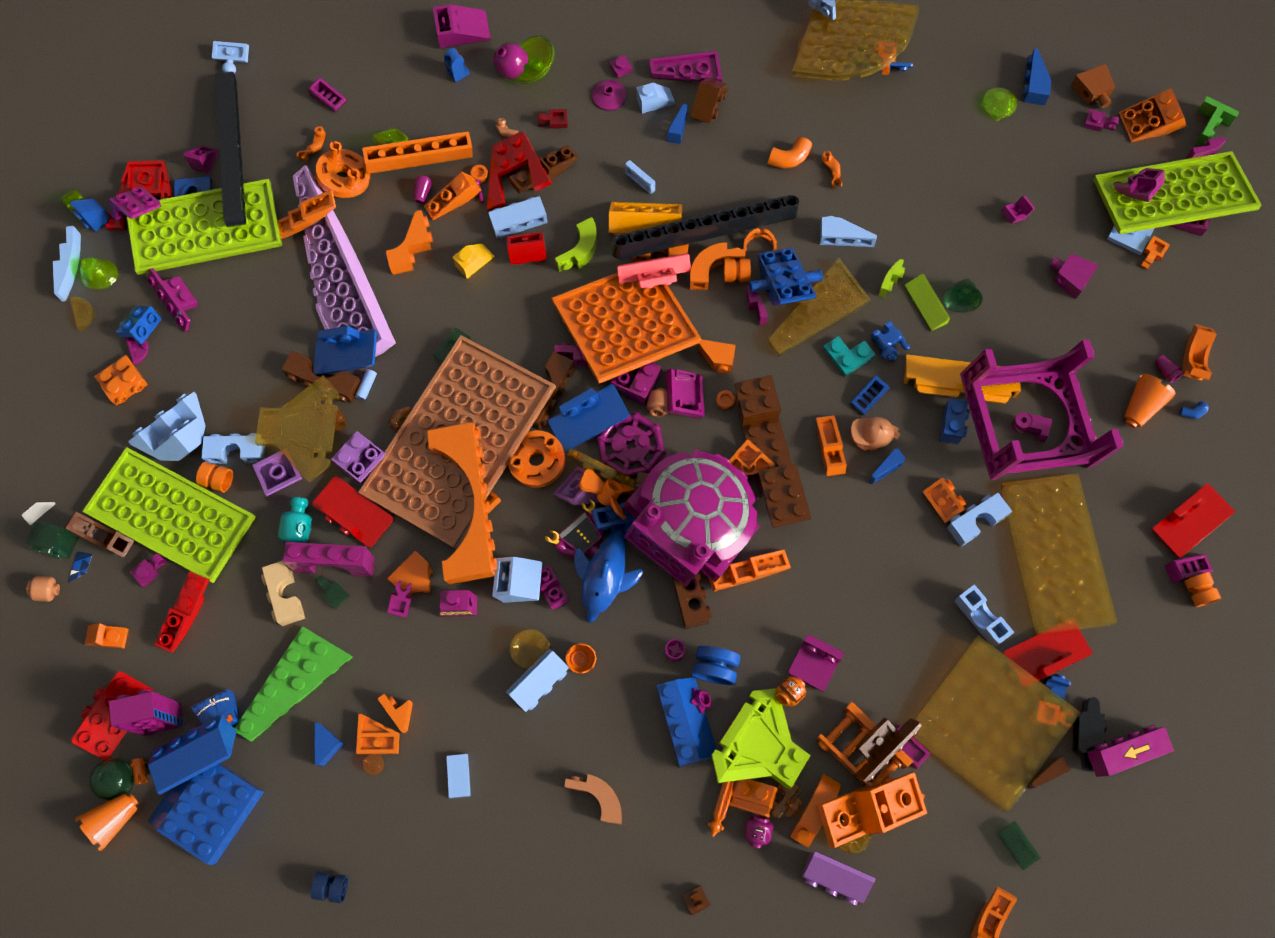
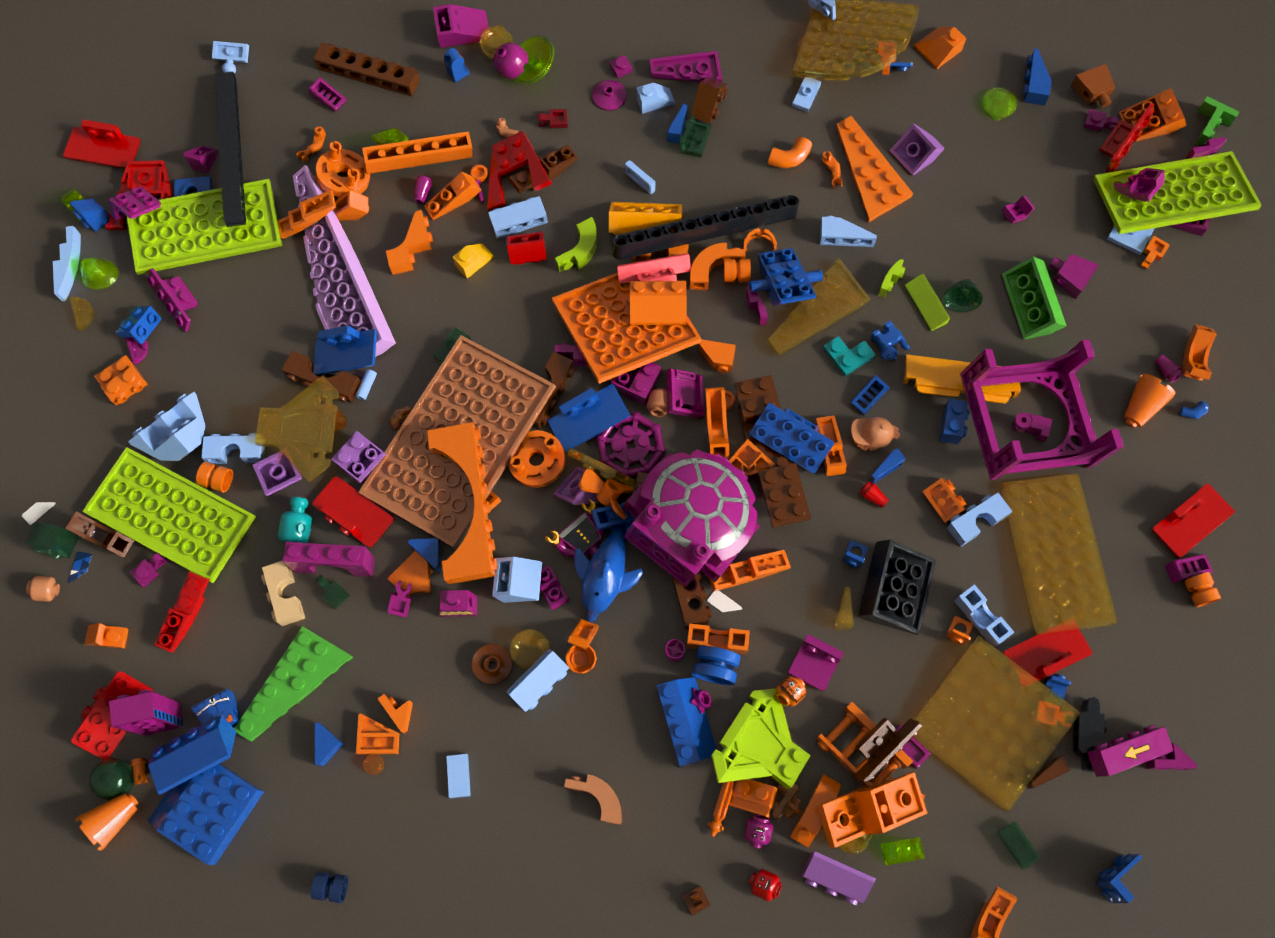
(101, 144): none -> red bracket
(351, 206): none -> orange slope
(366, 69): none -> reddish brown brick
(429, 549): none -> blue slope
(486, 655): none -> reddish brown dish
(493, 38): none -> clear yellow dish
(583, 633): none -> orange plate
(658, 303): none -> orange slope
(695, 137): none -> clear green bracket
(716, 421): none -> orange arch
(723, 602): none -> white sticker
(732, 639): none -> orange arch
(765, 885): none -> red head
(792, 437): none -> blue bracket
(806, 94): none -> light blue plate
(845, 614): none -> clear yellow slope
(853, 560): none -> blue bracket
(873, 175): none -> orange wing
(873, 494): none -> red cone
(897, 587): none -> black slope
(903, 851): none -> clear neon green slope
(916, 149): none -> medium lavender slope
(941, 45): none -> orange slope
(956, 636): none -> orange bracket
(1033, 299): none -> bright green slope
(1109, 882): none -> blue bracket
(1122, 137): none -> red bracket
(1173, 761): none -> magenta slope

